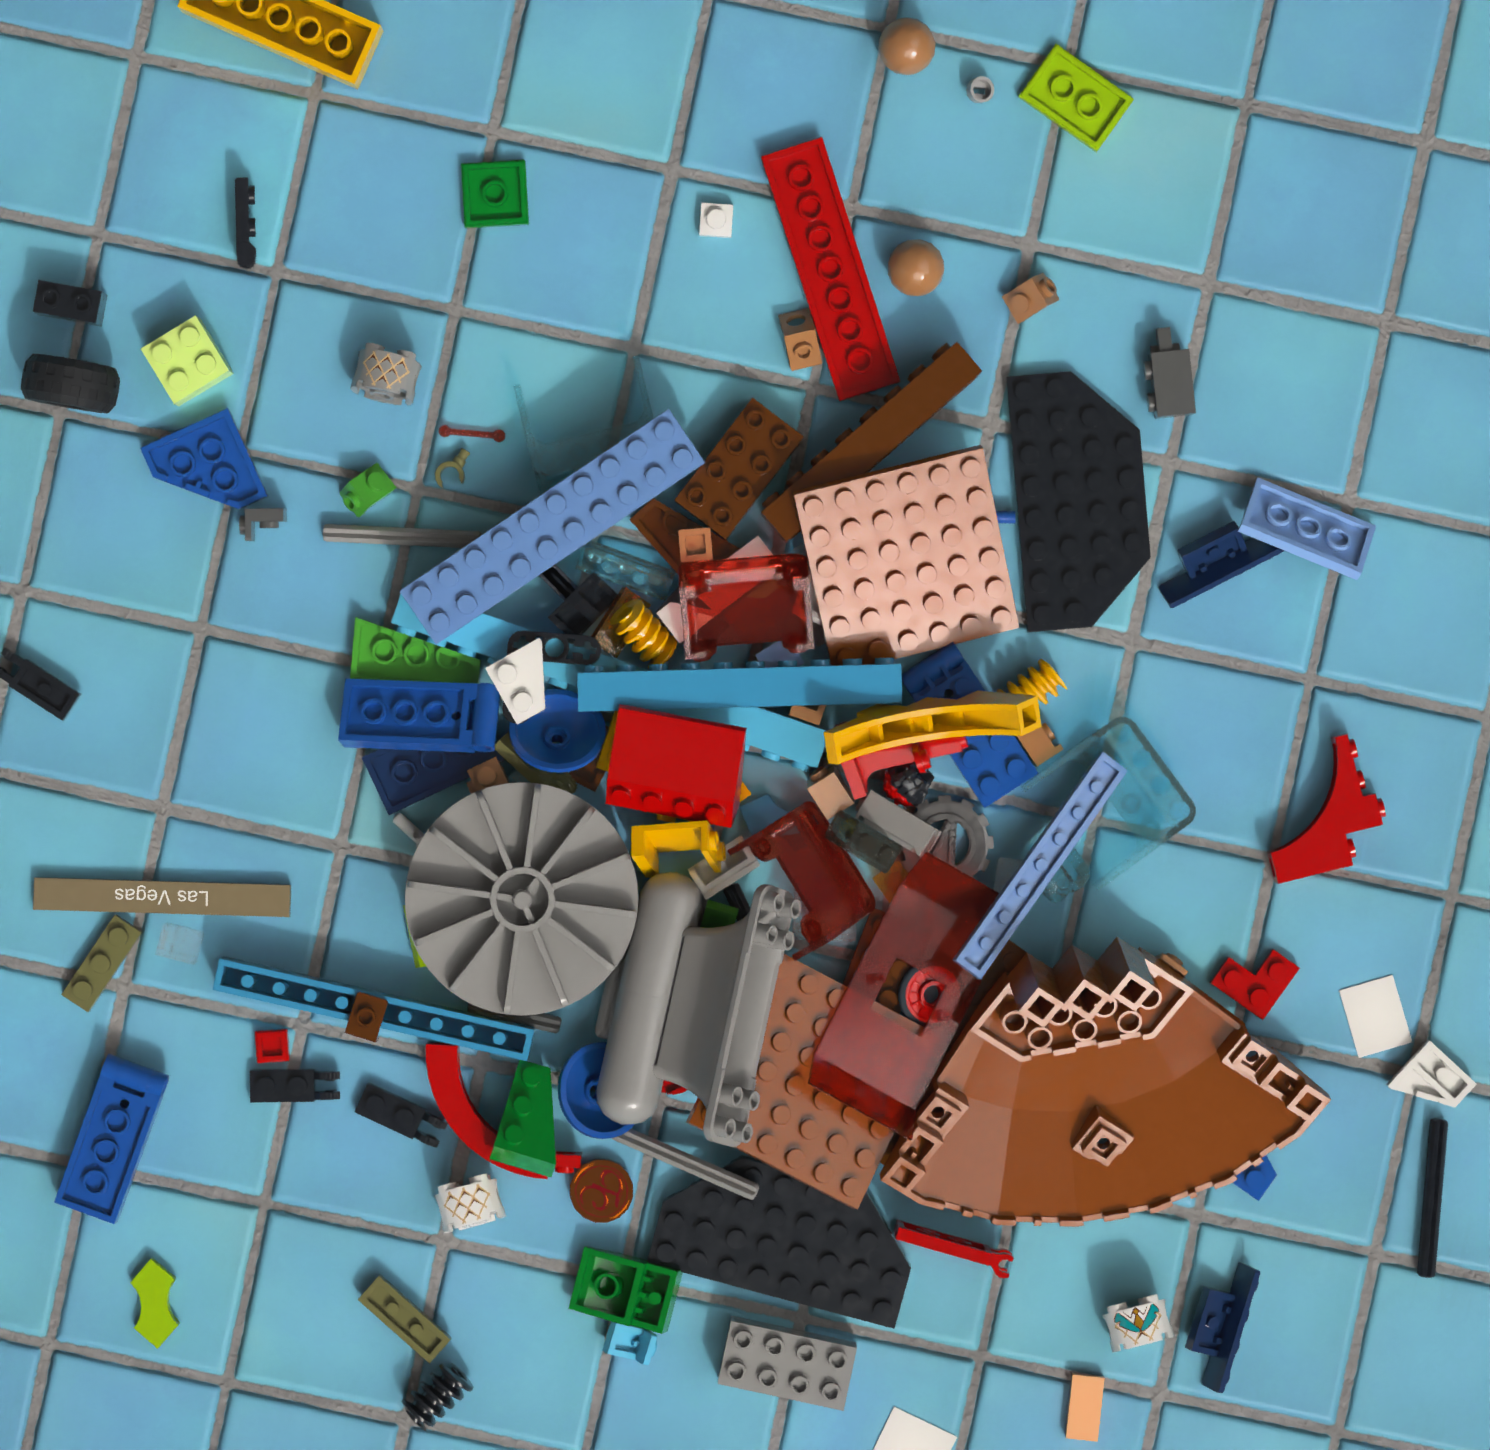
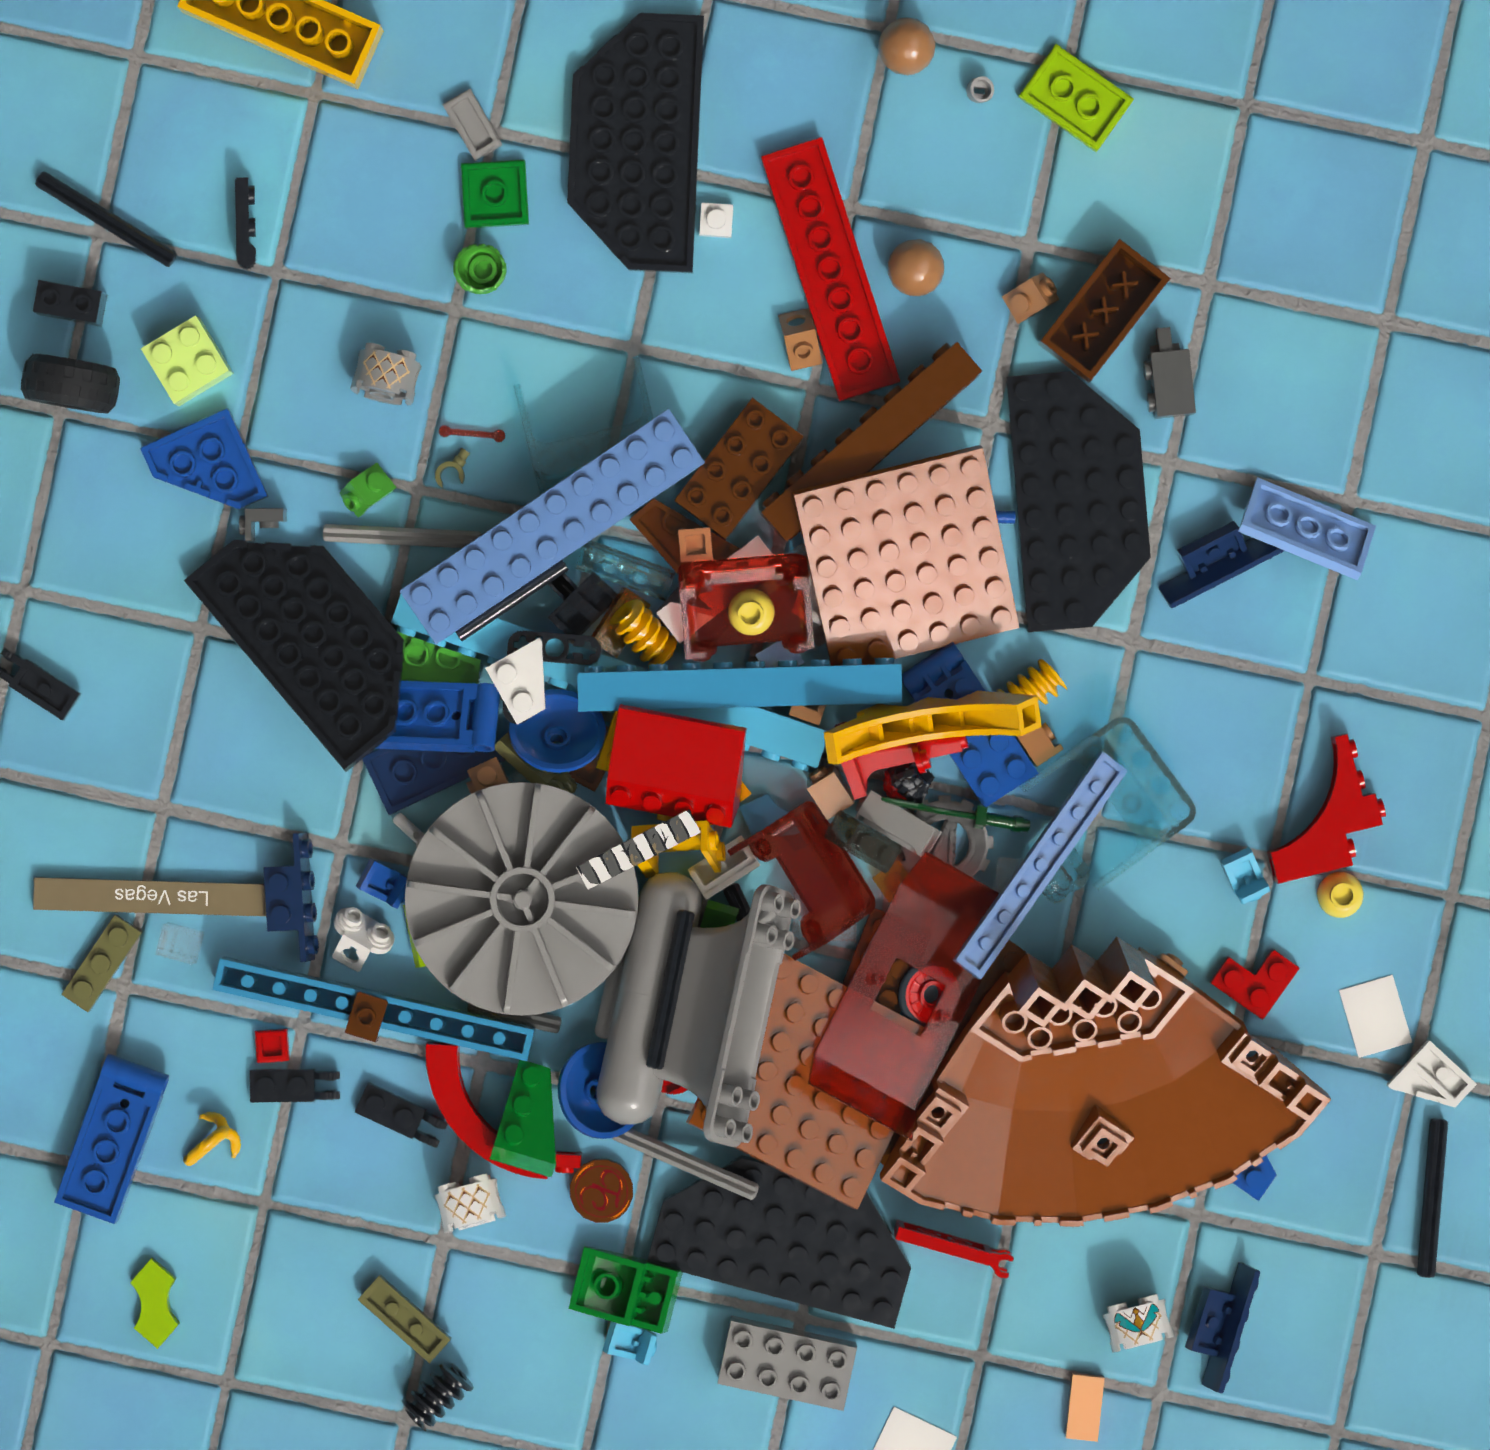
(106, 219): none -> black axle
(223, 1131): none -> yellow piece
(290, 898): none -> dark blue bracket
(310, 639): none -> black plate
(362, 934): none -> white bracket
(383, 883): none -> blue bracket
(472, 124): none -> light grey tile
(479, 268): none -> bright green hair
(512, 600): none -> black bar
(638, 849): none -> sticker
(640, 141): none -> black plate
(670, 989): none -> black axle
(751, 612): none -> light yellow piece
(980, 817): none -> dark green sword
(1104, 311): none -> reddish brown brick
(1245, 876): none -> medium azure bracket
(1340, 894): none -> light yellow piece

